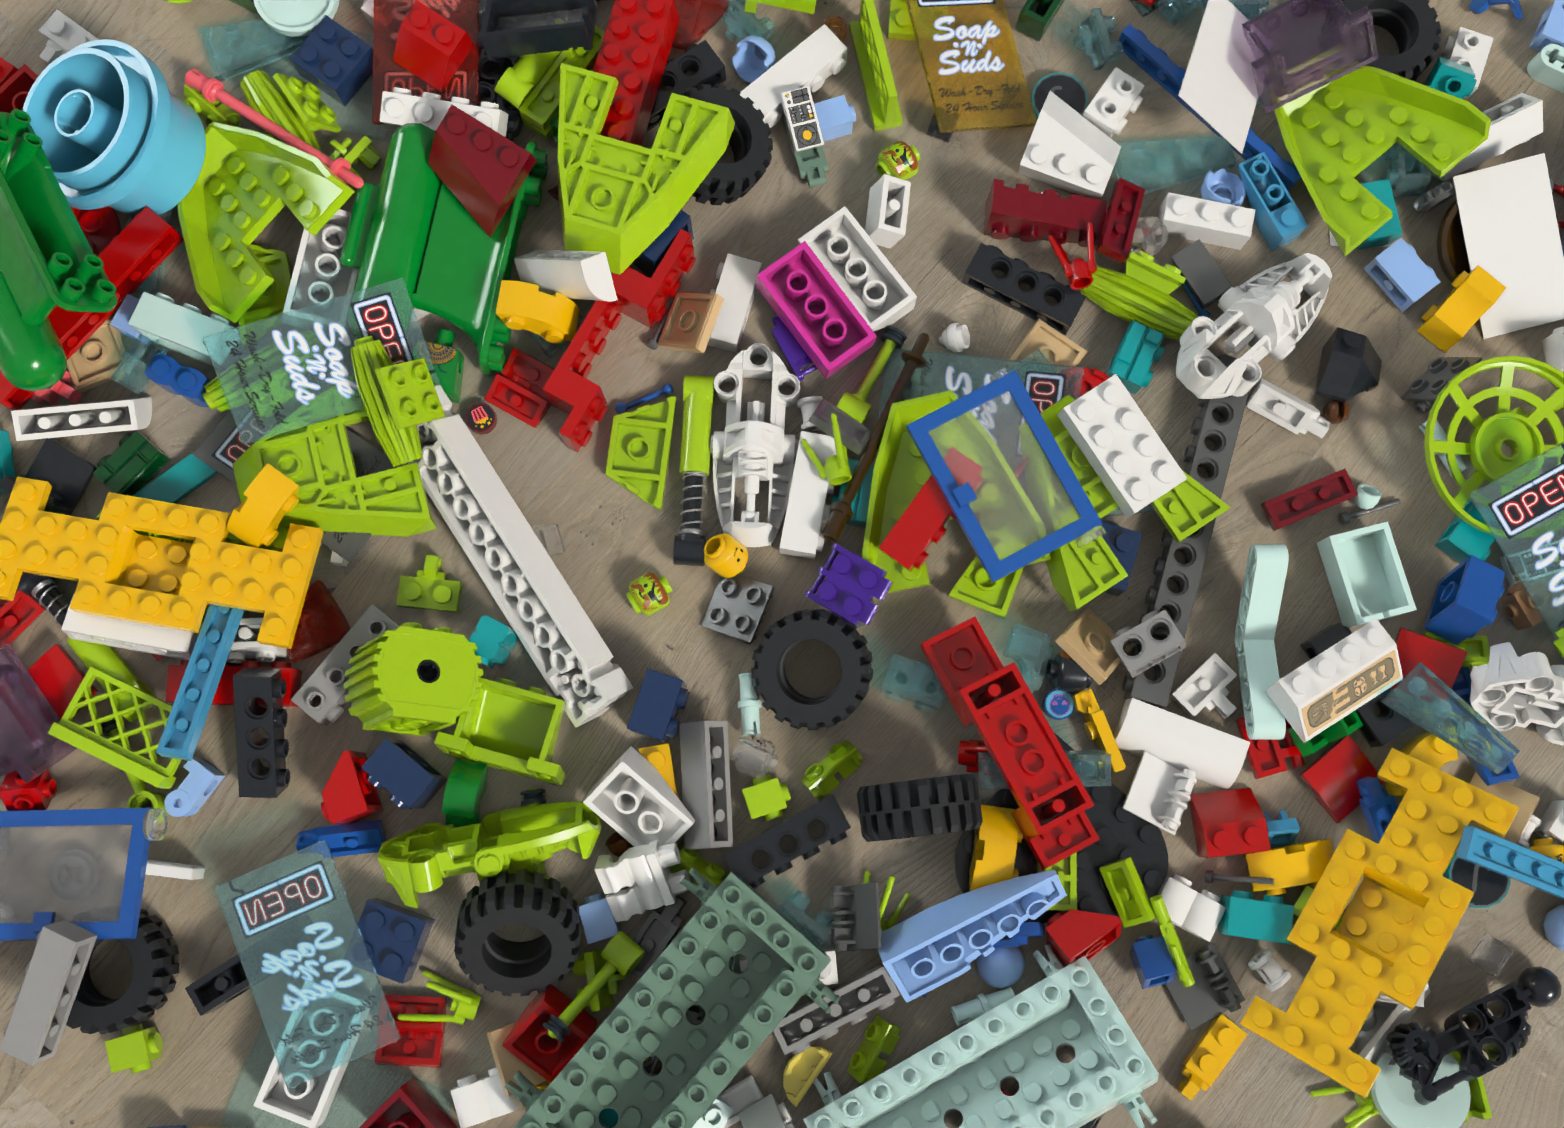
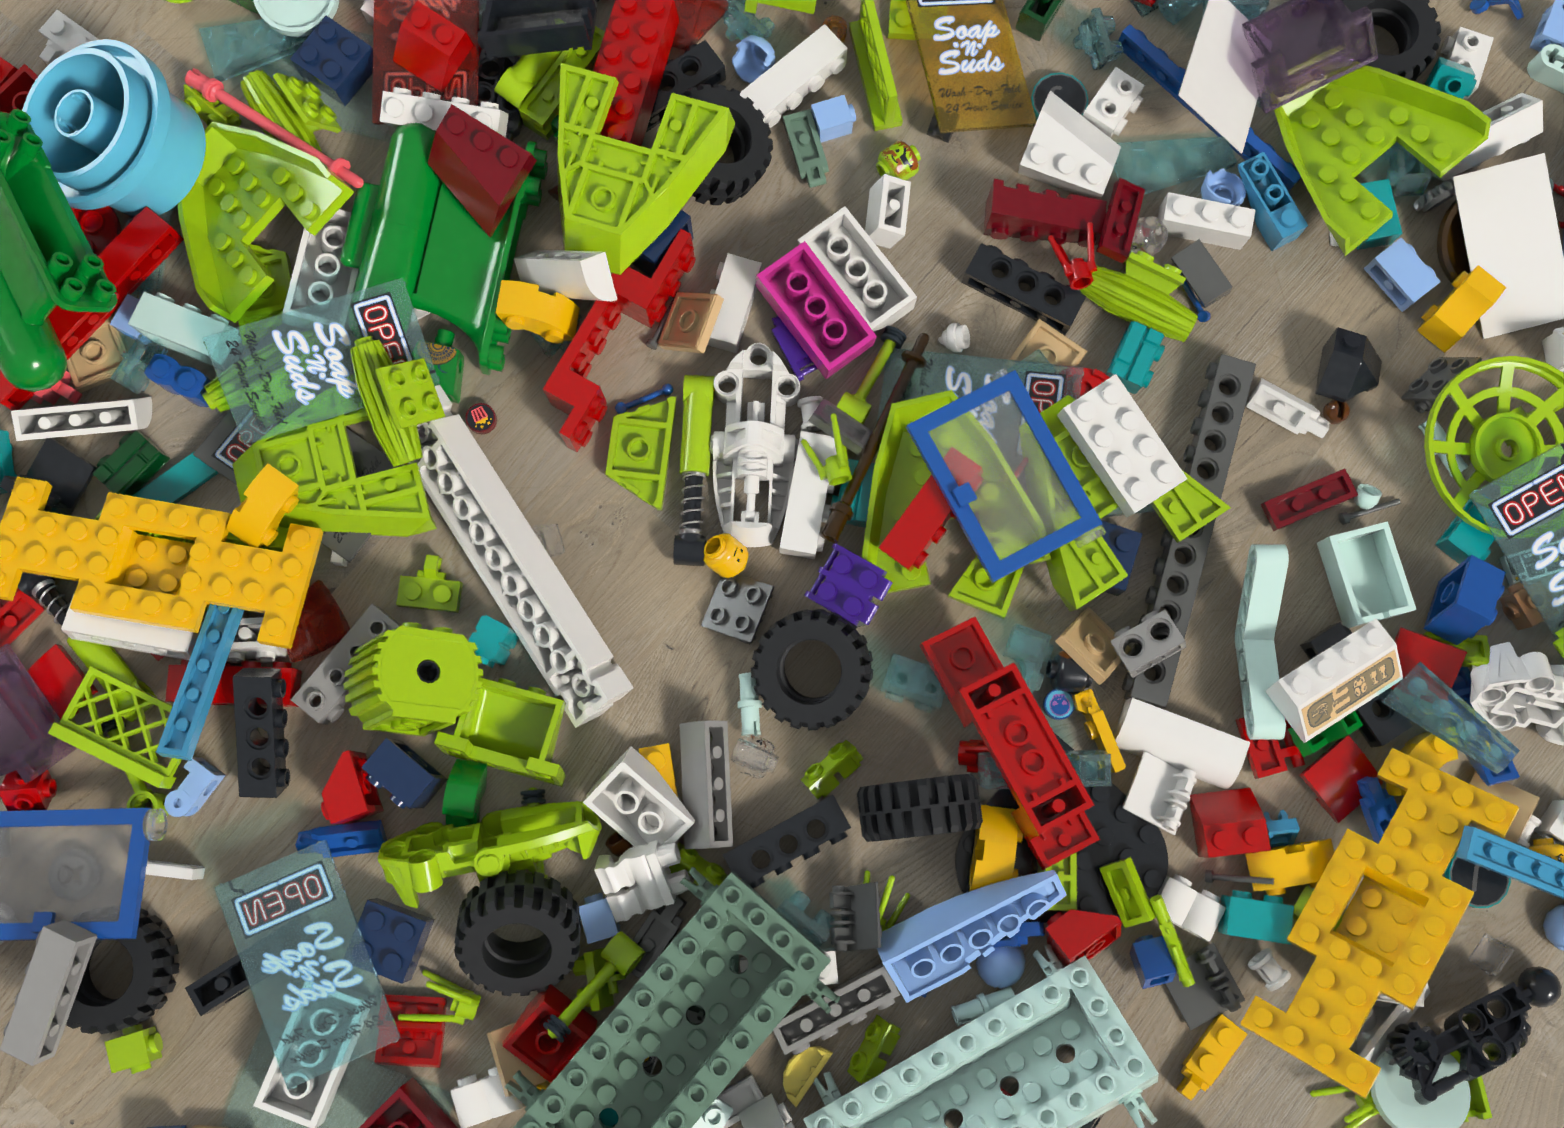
(361, 152): lime hips -> none
(520, 388): red slope -> none
(649, 593): head -> none
(658, 706): dark blue brick -> none
(766, 798): lime brick -> none
(801, 119): tile -> none
(1206, 689): white hinge -> none
(1262, 317): white piece -> none

